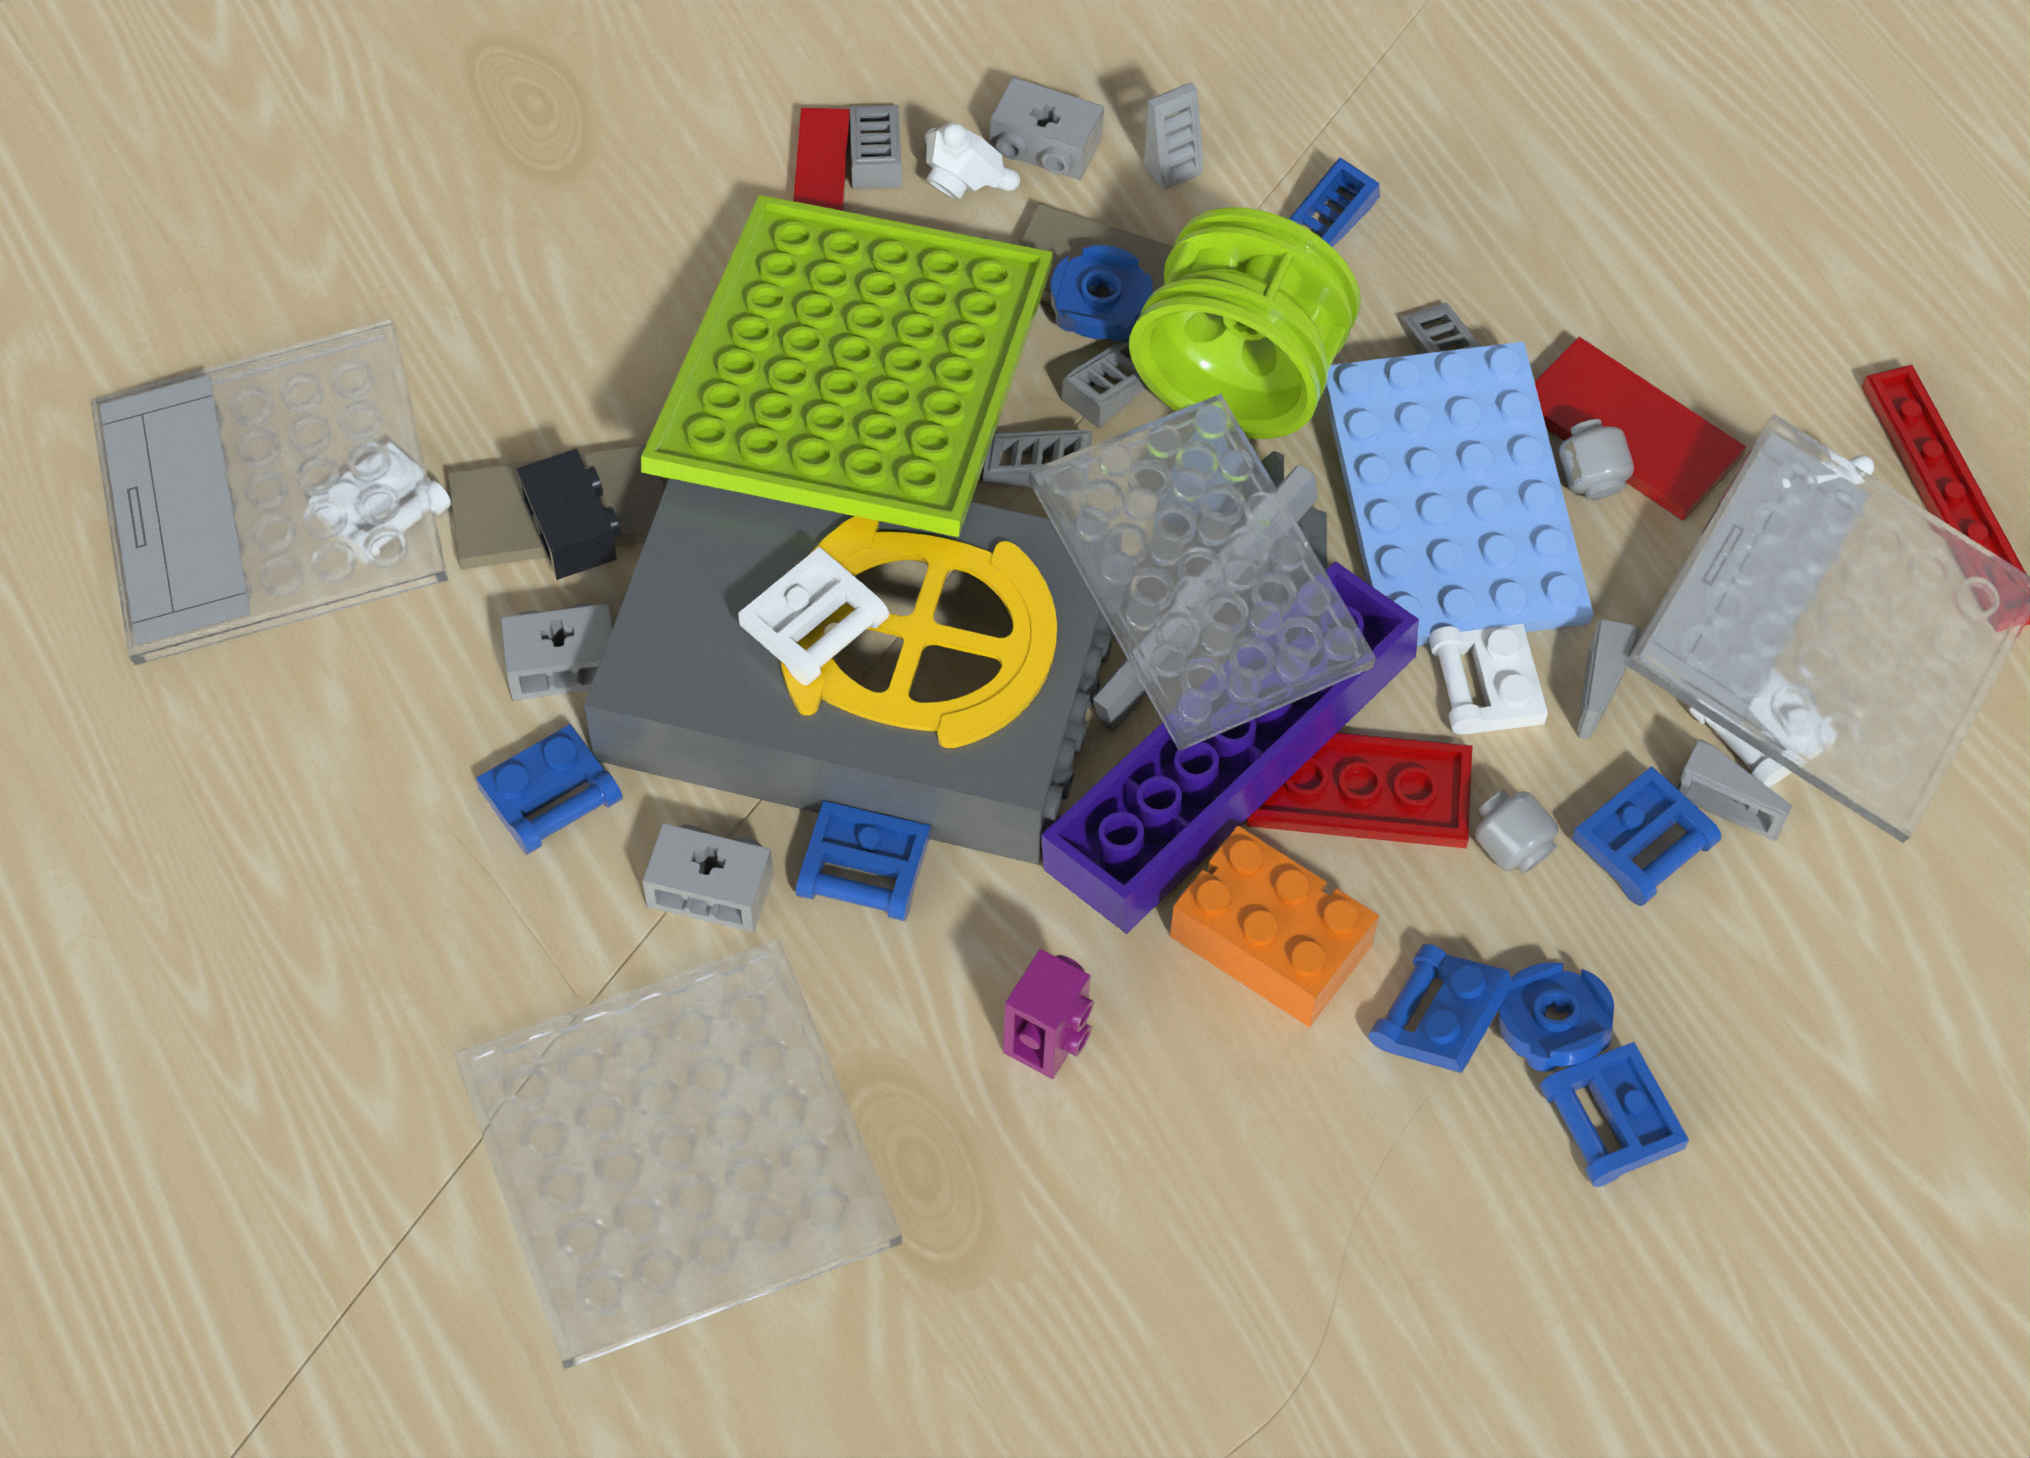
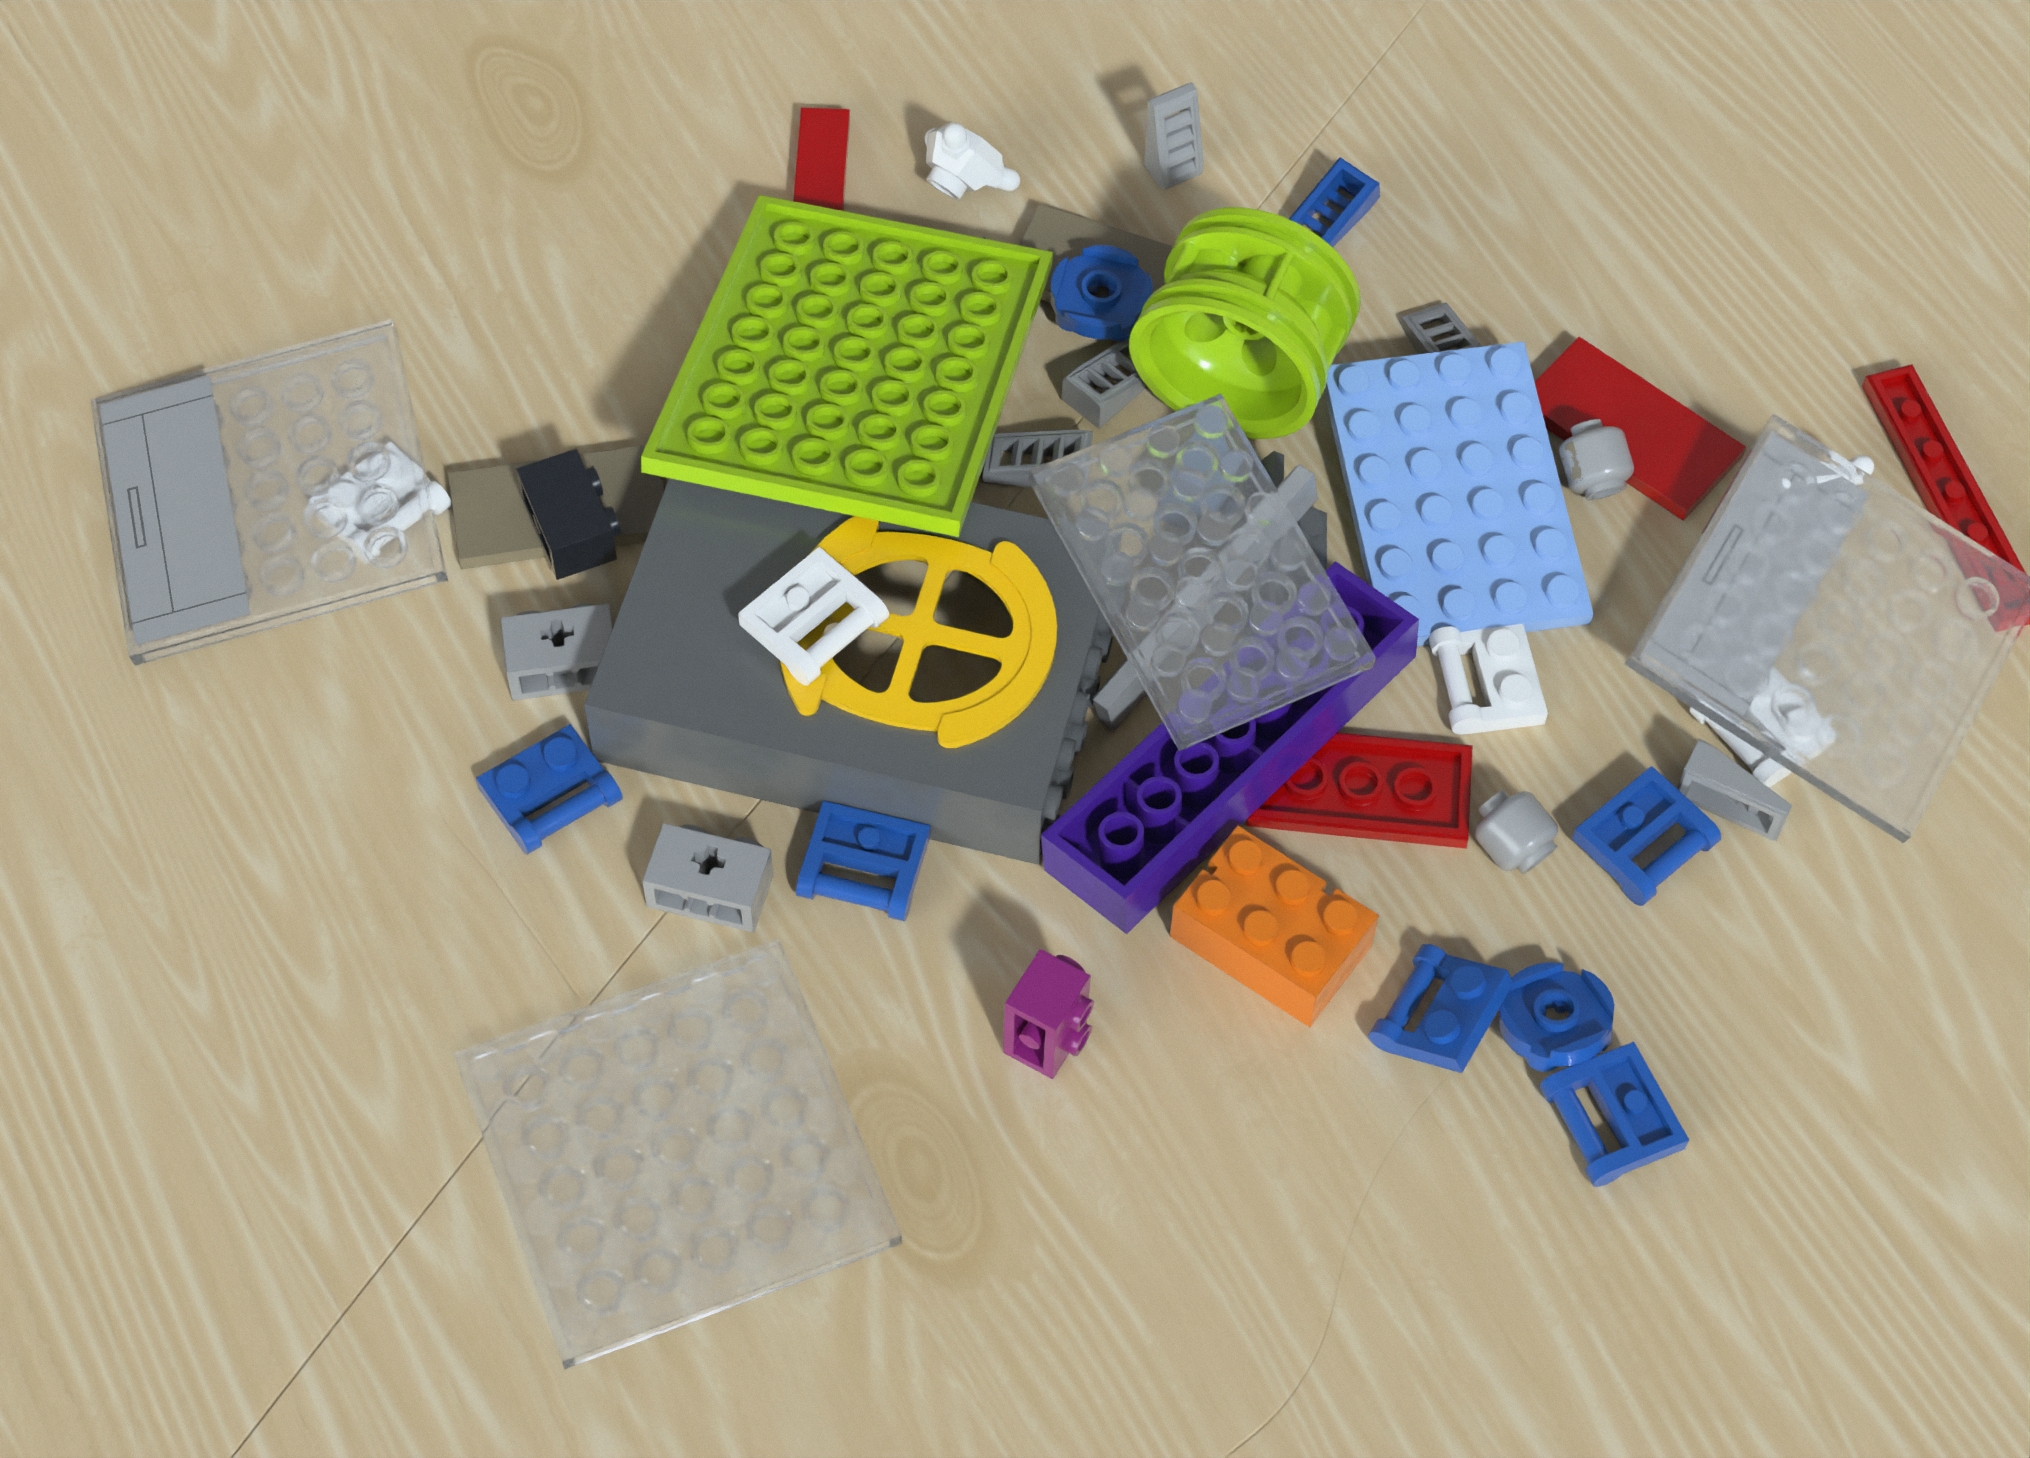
(875, 171): light grey slope -> none
(1046, 128): light grey brick -> none
(1604, 671): light grey slope -> none

